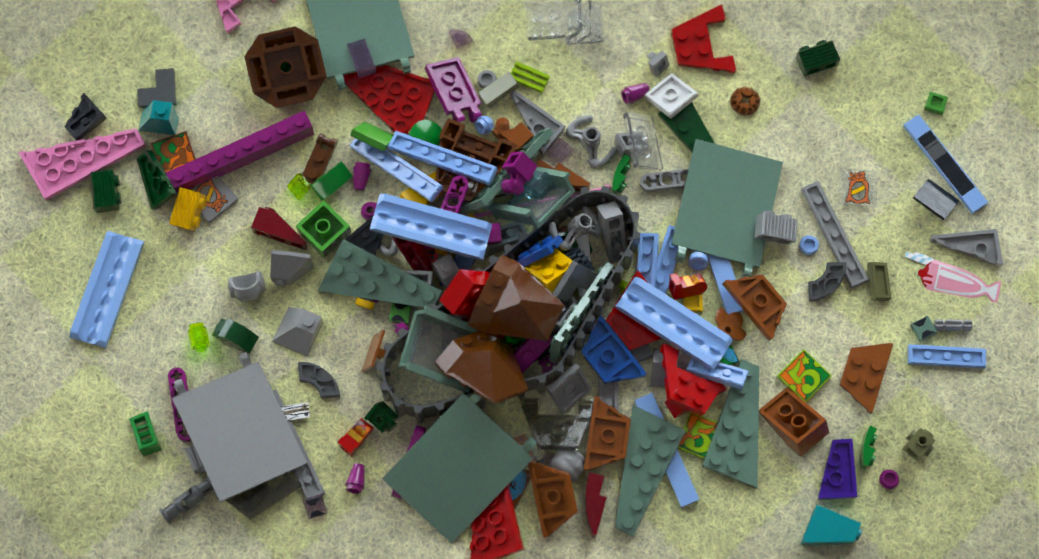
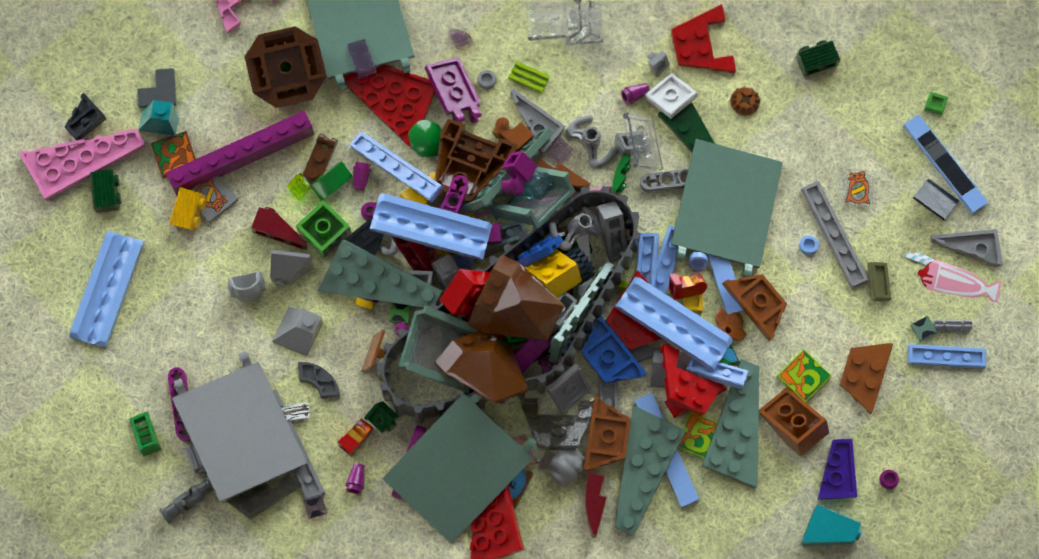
(155, 180): dark green wing -> none
(198, 337): clear neon green brick -> none
(236, 335): dark green brick -> none
(372, 135): bright green tile -> none
(442, 158): light blue tile -> none
(484, 125): light blue plate -> none
(498, 89): tile -> none
(553, 496): dark orange wing -> none
(574, 276): dark grey tile -> none
(776, 227): light grey brick -> none
(827, 282): dark grey tile -> none
(866, 454): green slope -> none
(919, 443): olive brick -> none

